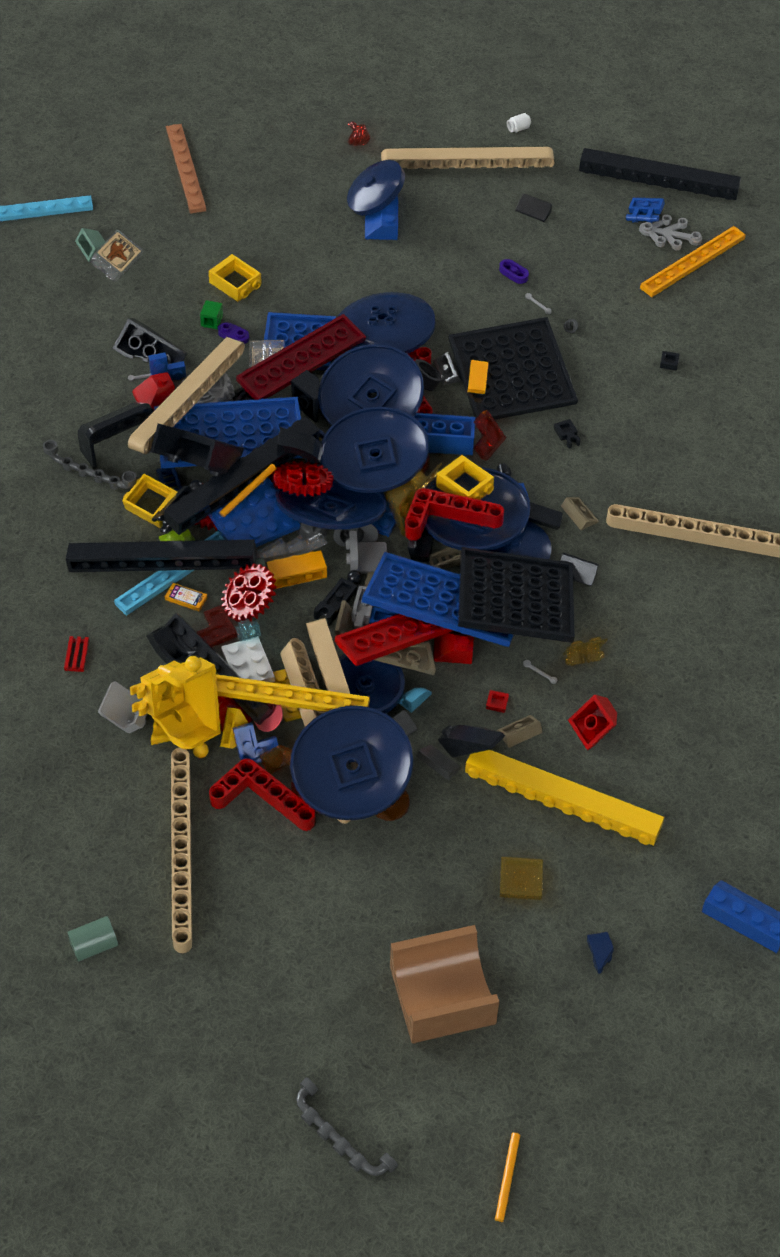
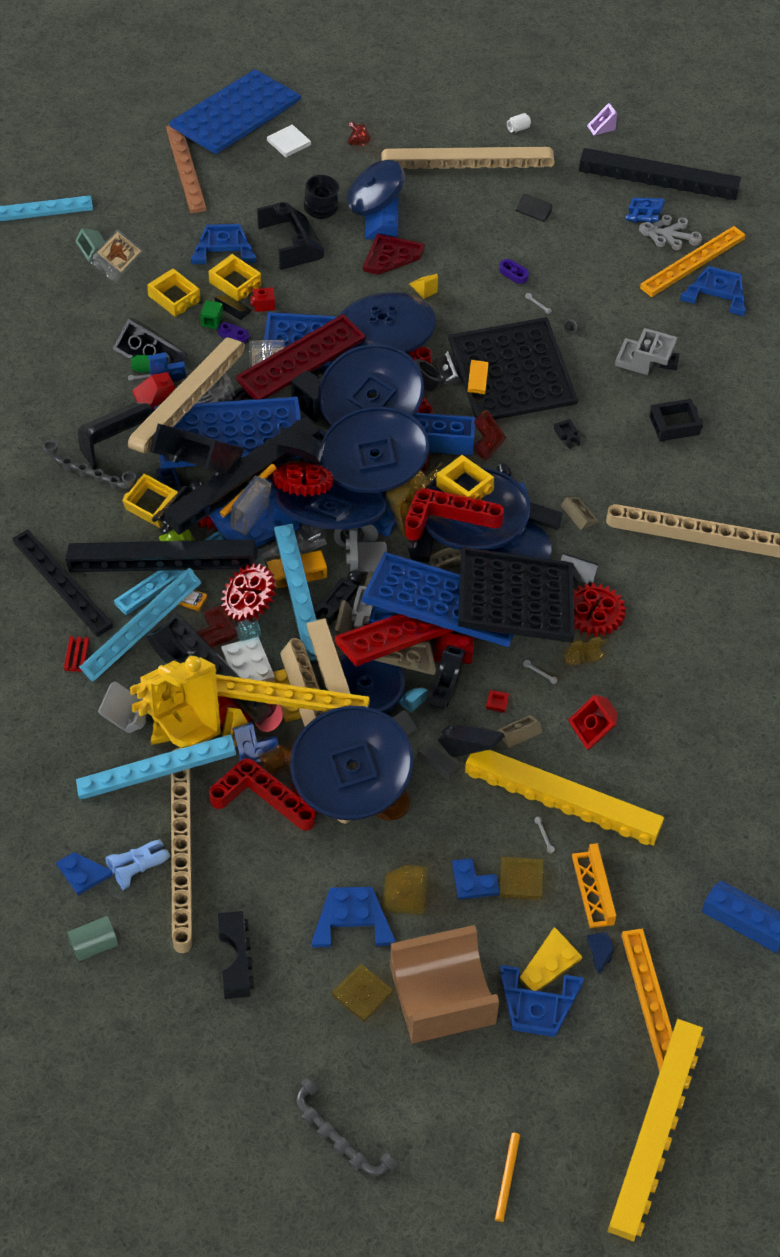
(62, 583): none -> black plate
(82, 872): none -> blue wing
(140, 363): none -> green brick
(140, 624): none -> medium azure plate
(141, 861): none -> light blue piece
(156, 767): none -> medium azure plate
(171, 279): none -> yellow window
(223, 238): none -> blue wing
(233, 307): none -> black slope
(235, 111): none -> blue plate
(236, 977): none -> black arch
(250, 505): none -> clear brick
(263, 299): none -> red brick
(289, 140): none -> white tile
(296, 583): none -> medium azure plate
(306, 244): none -> black windscreen
(321, 196): none -> black wheel
(349, 909): none -> blue wing
(362, 992): none -> clear yellow plate
(391, 253): none -> dark red plate
(405, 890): none -> clear yellow slope
(426, 285): none -> yellow slope
(447, 677): none -> black arch
(470, 885): none -> blue plate
(535, 1010): none -> blue wing
(550, 849): none -> light grey hinge
(550, 962): none -> yellow wing
(601, 884): none -> light orange fence
(604, 121): none -> lavender slope
(605, 617): none -> red gear
(648, 992): none -> light orange plate
(650, 348): none -> light grey bracket
(654, 1133): none -> yellow brick
(666, 432): none -> black window
(719, 284): none -> blue wing

